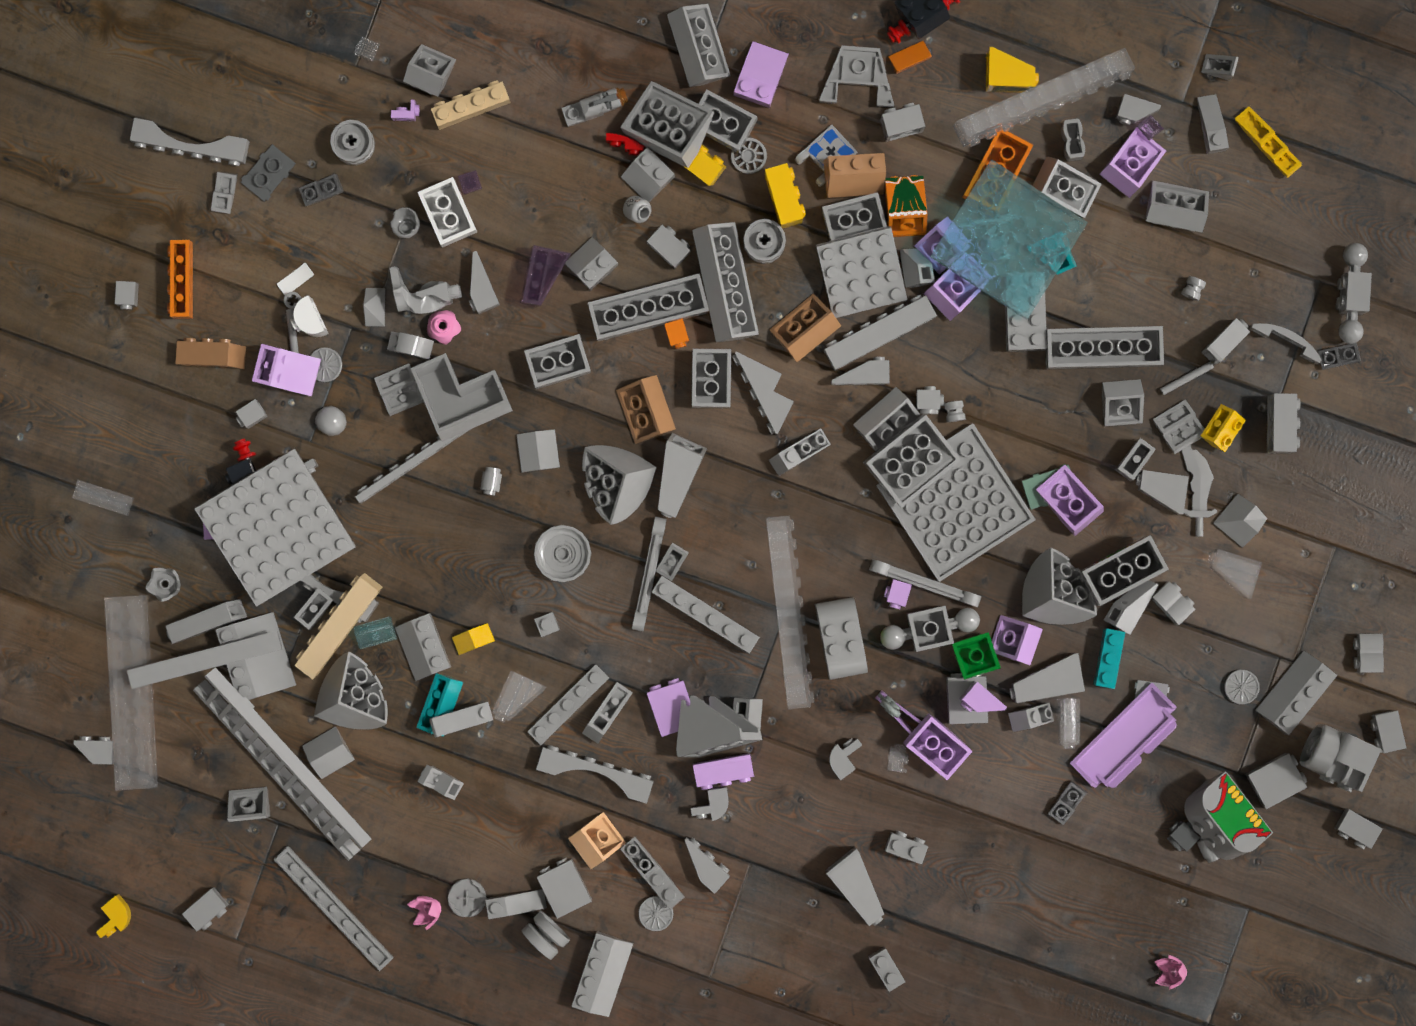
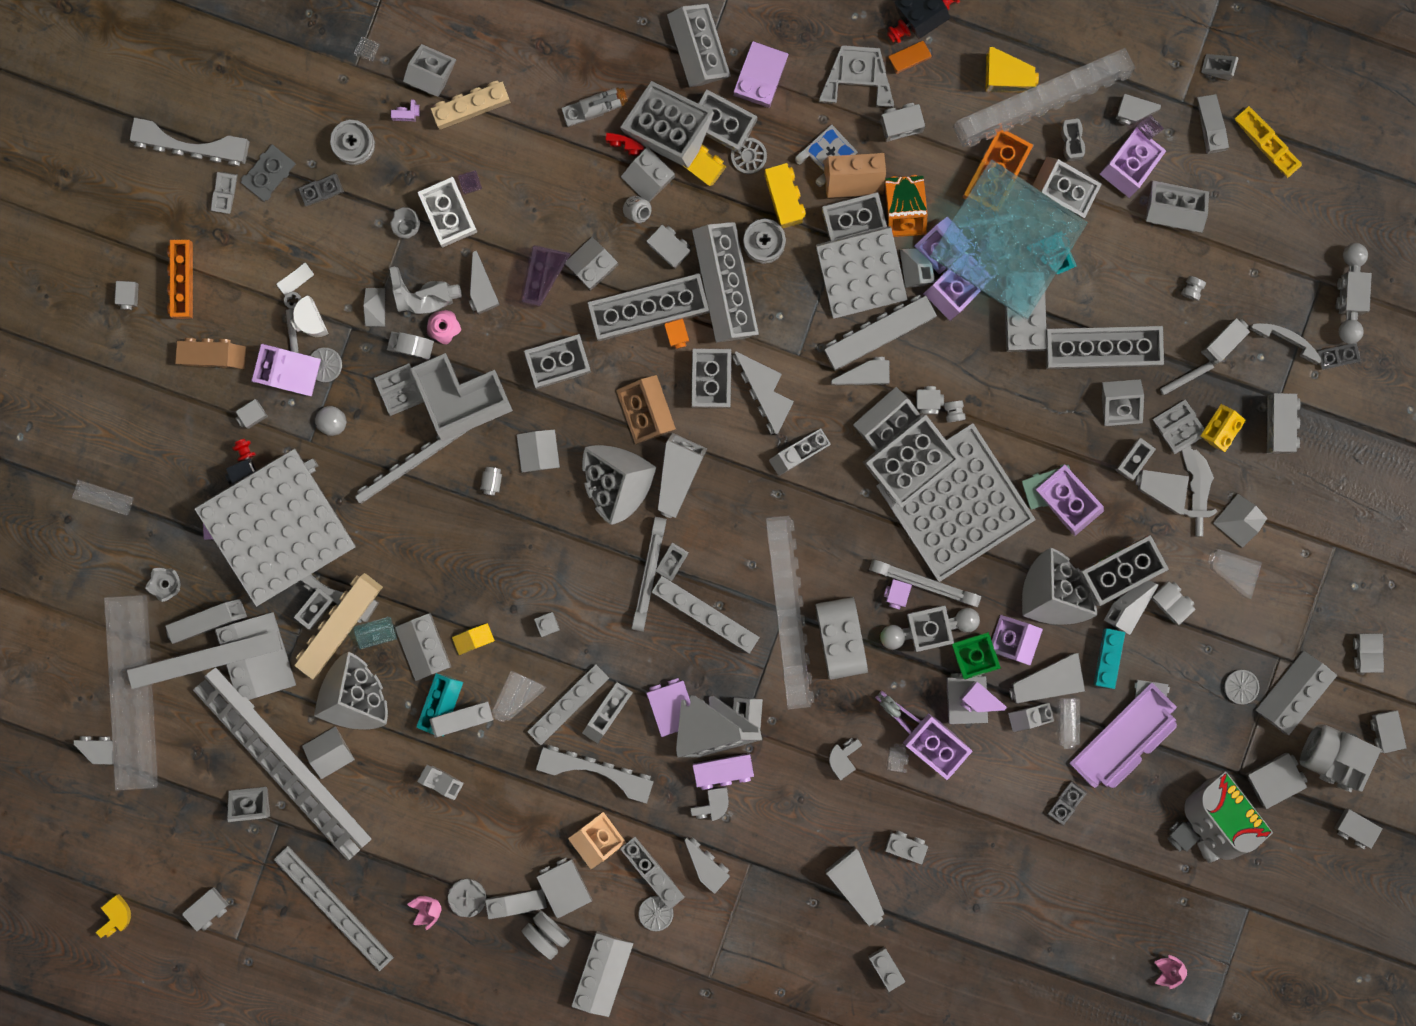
(562, 553): light grey hat -> none
(805, 327): medium nougat slope -> none

